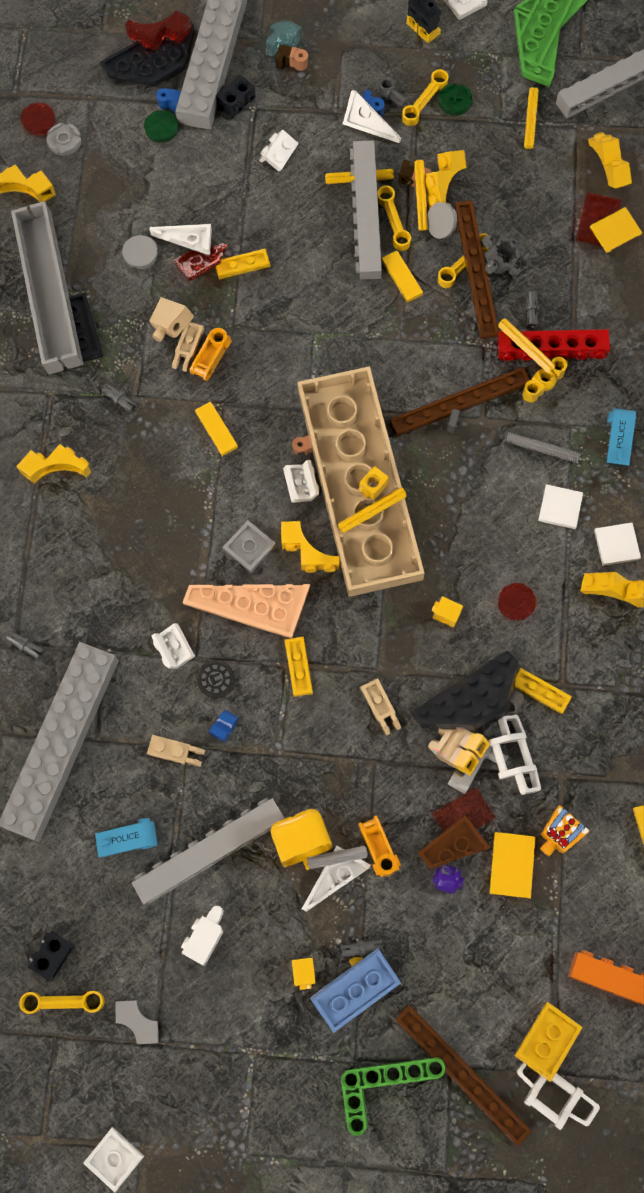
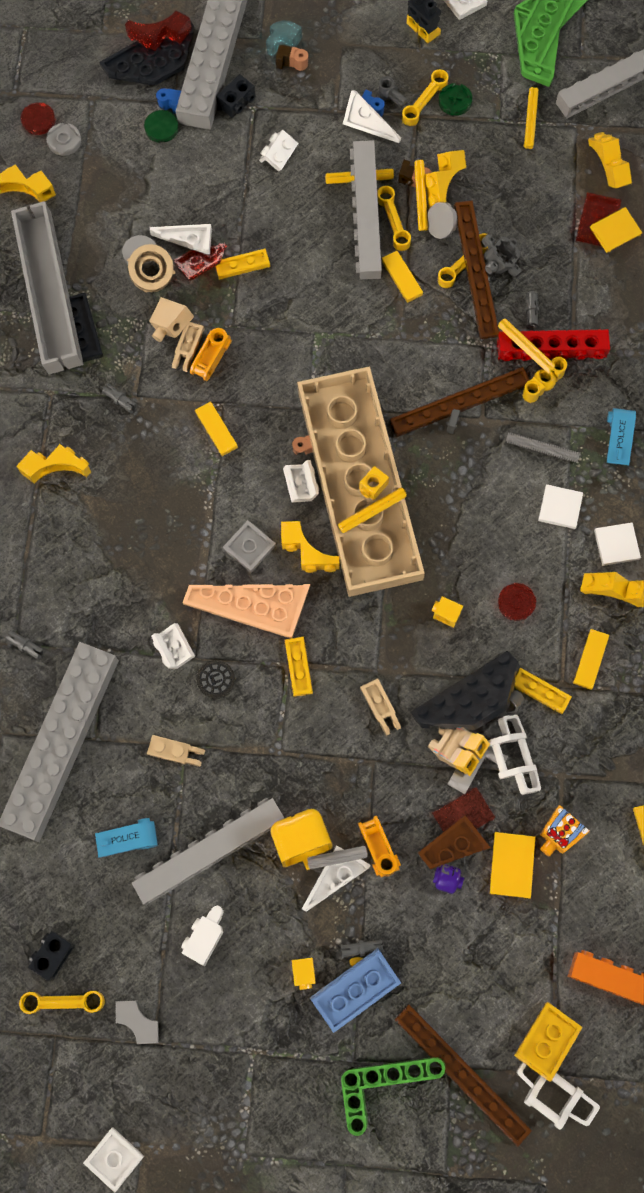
(150, 253): none -> tan piece
(224, 726): blue leg -> none
(591, 659): none -> yellow tile

